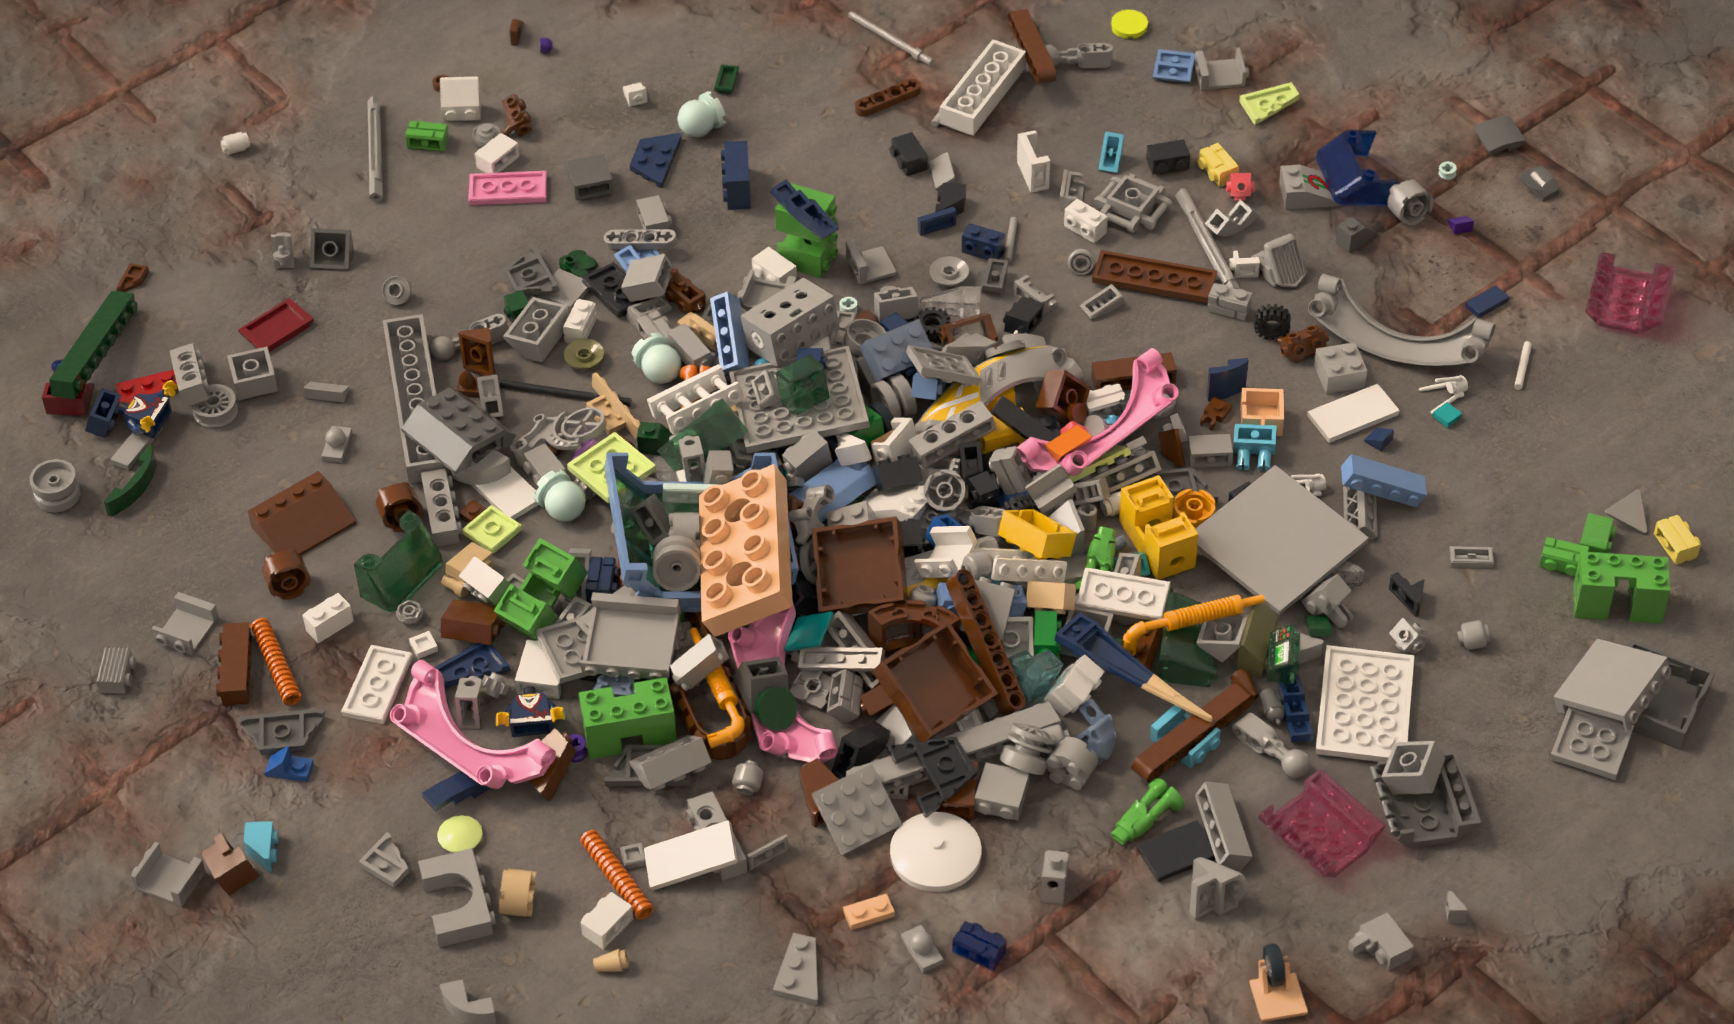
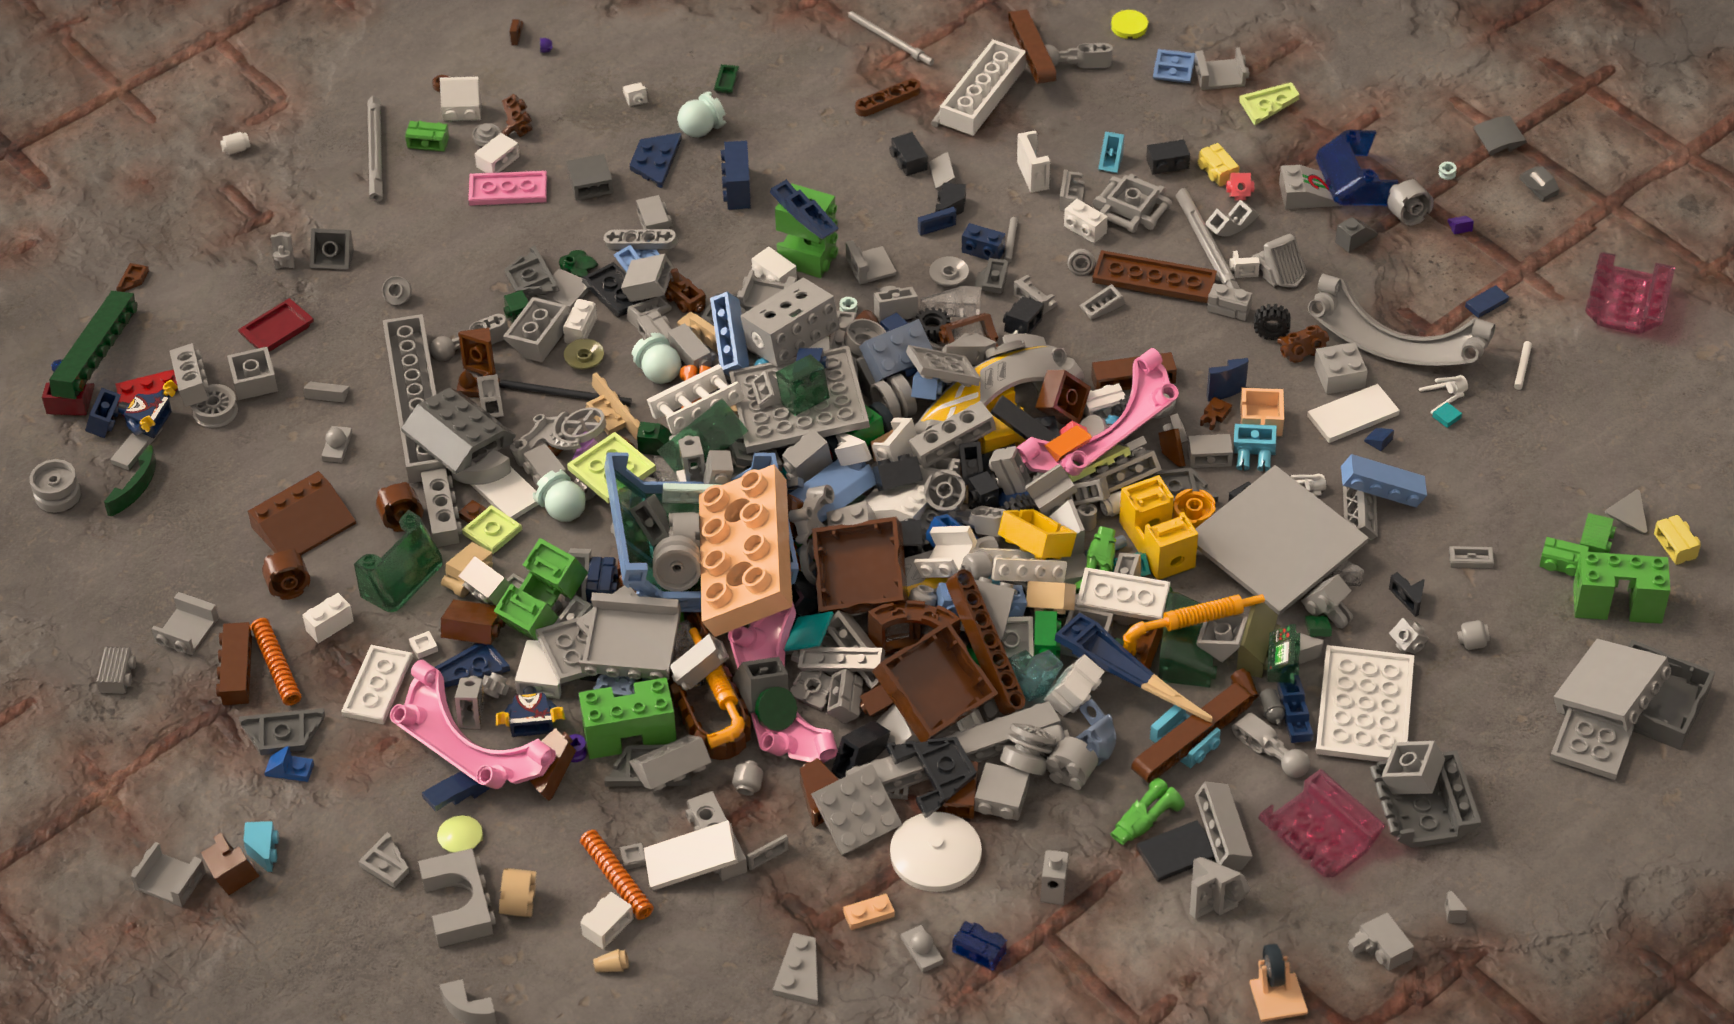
(409, 612): light grey plate -> none
(1077, 413): reddish brown tile -> none

